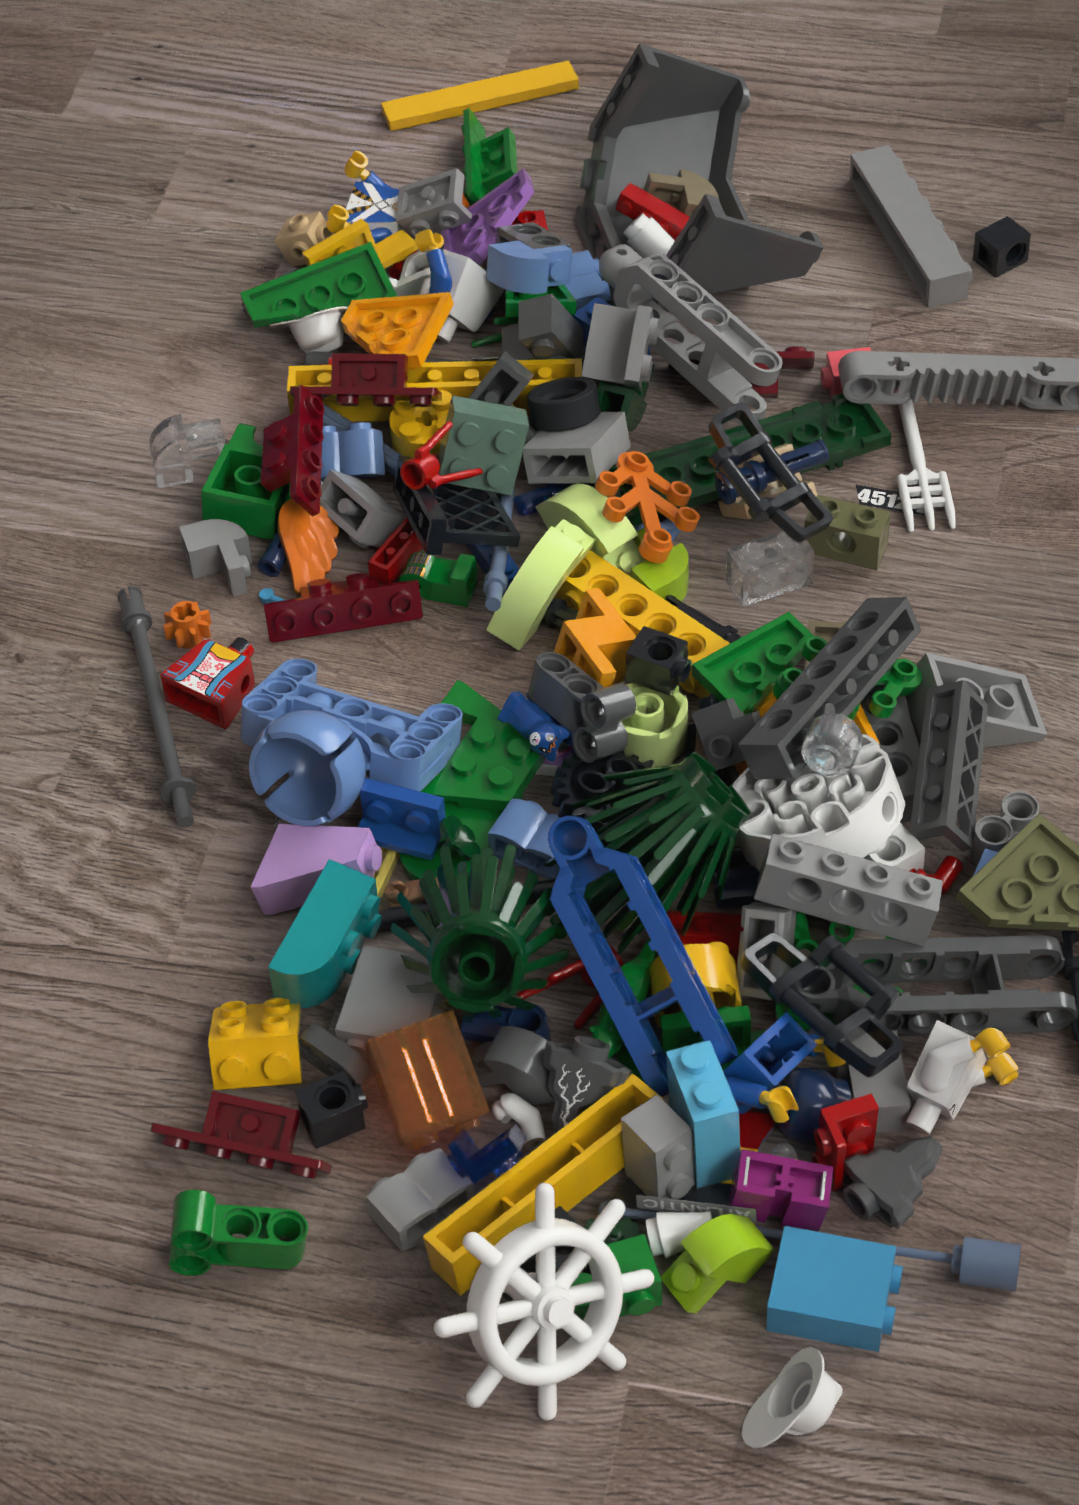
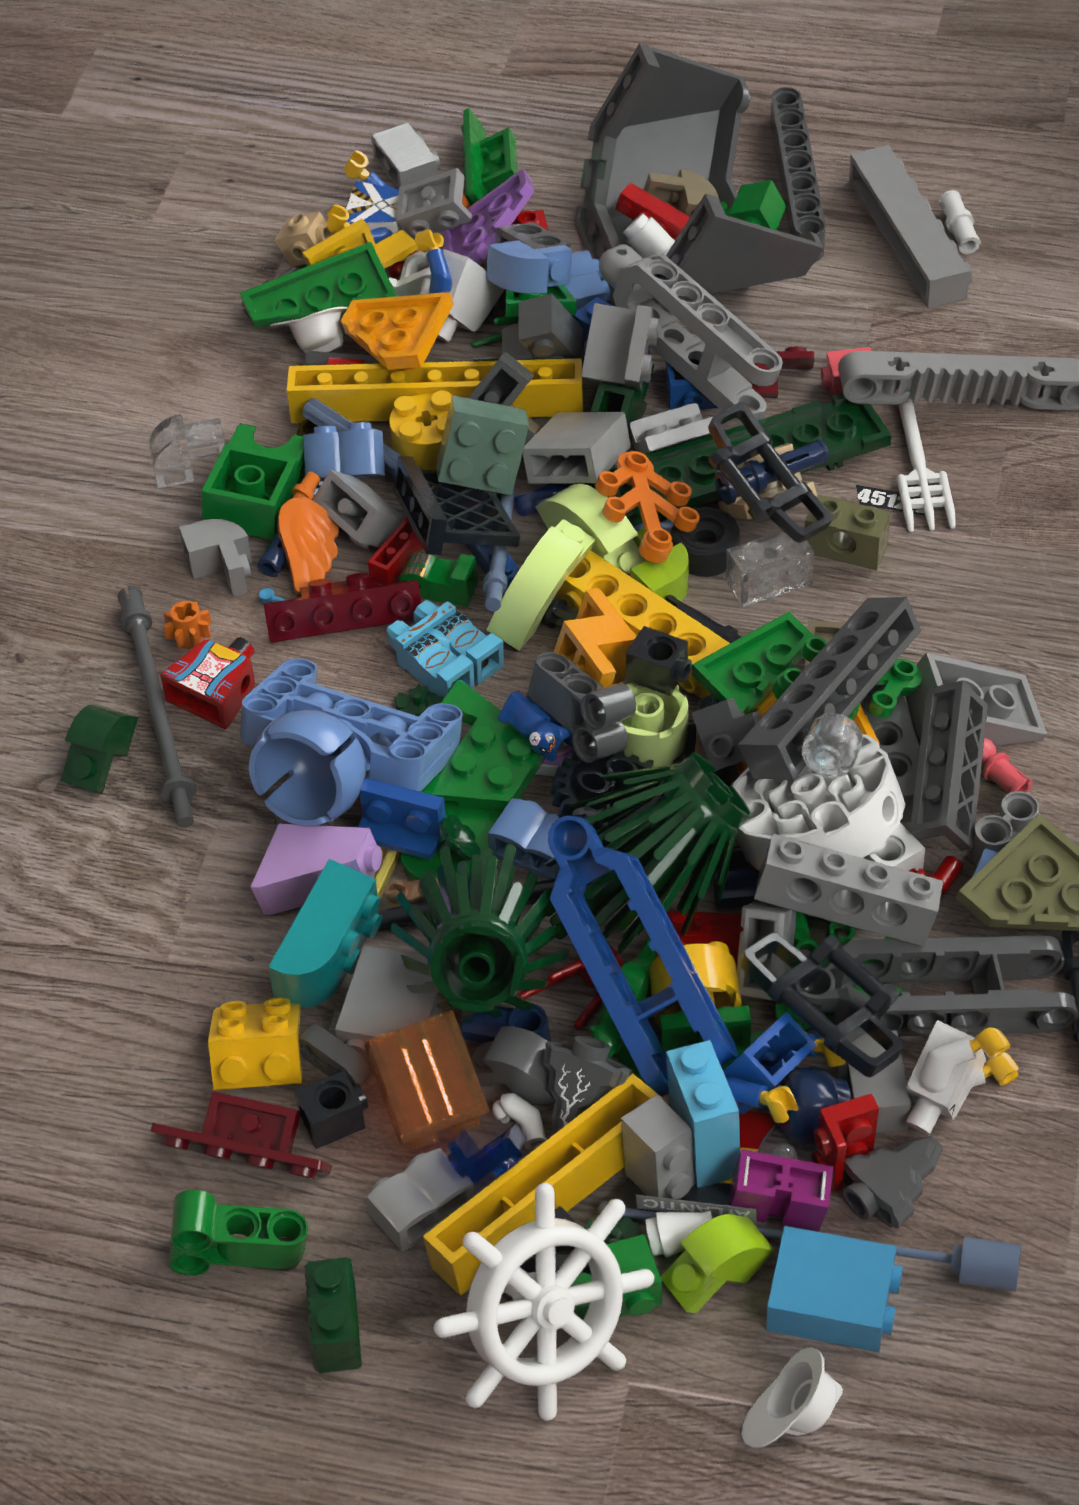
(94, 740): none -> dark green brick
(295, 451): dark red bracket -> none
(332, 1315): none -> dark green brick
(372, 378): dark red bracket -> none
(404, 155): none -> brick
(416, 701): none -> dark green plant
(425, 467): red plant -> none
(444, 648): none -> medium azure hips
(479, 95): yellow tile -> none
(564, 404): black tyre -> none
(668, 428): none -> light grey bracket
(683, 392): none -> blue bracket
(713, 525): none -> black tyre
(757, 204): none -> green brick
(796, 164): none -> dark grey beam
(959, 222): none -> white pin
(1001, 246): black brick -> none
(1001, 771): none -> coral pin

